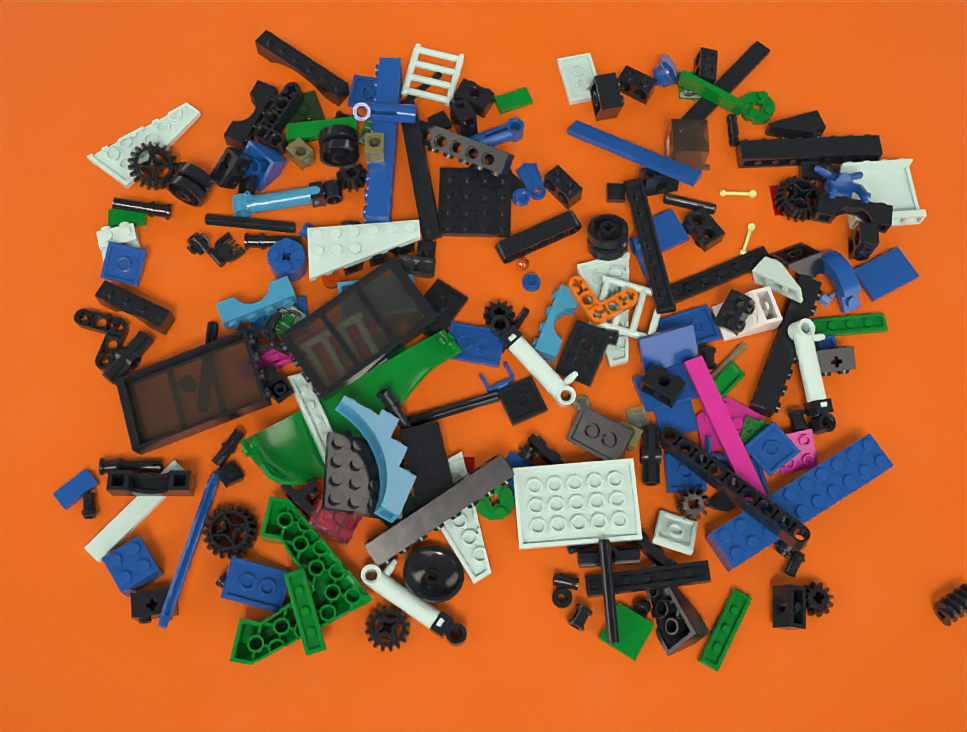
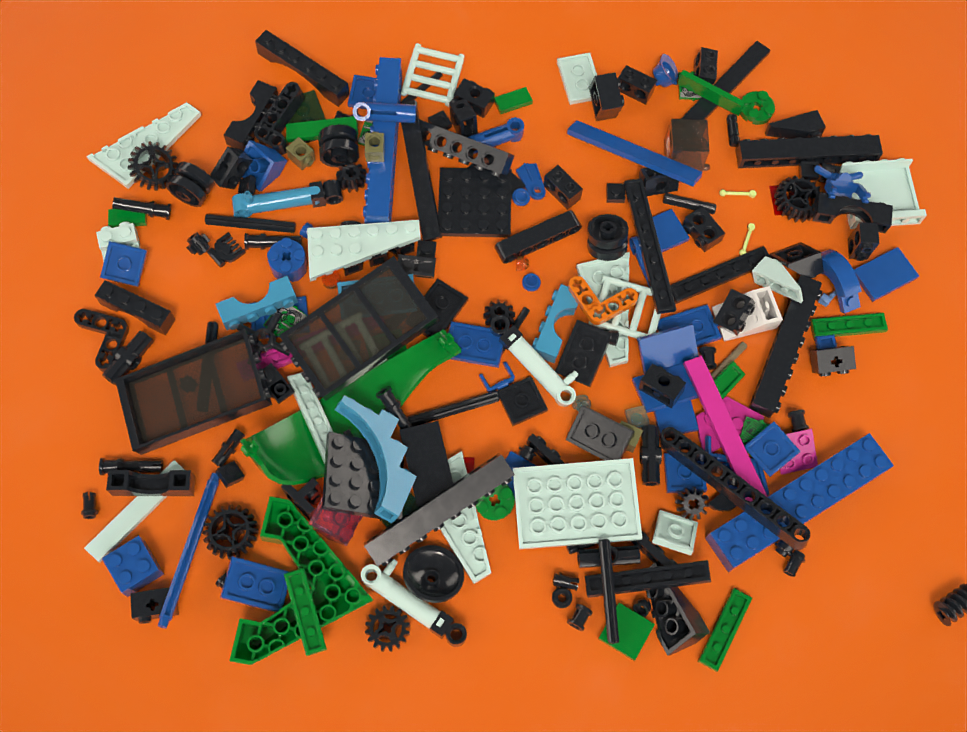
(74, 489): blue tile -> none
(789, 607): black brick -> none
(817, 404): light aqua piece -> none
(822, 606): black gear -> none

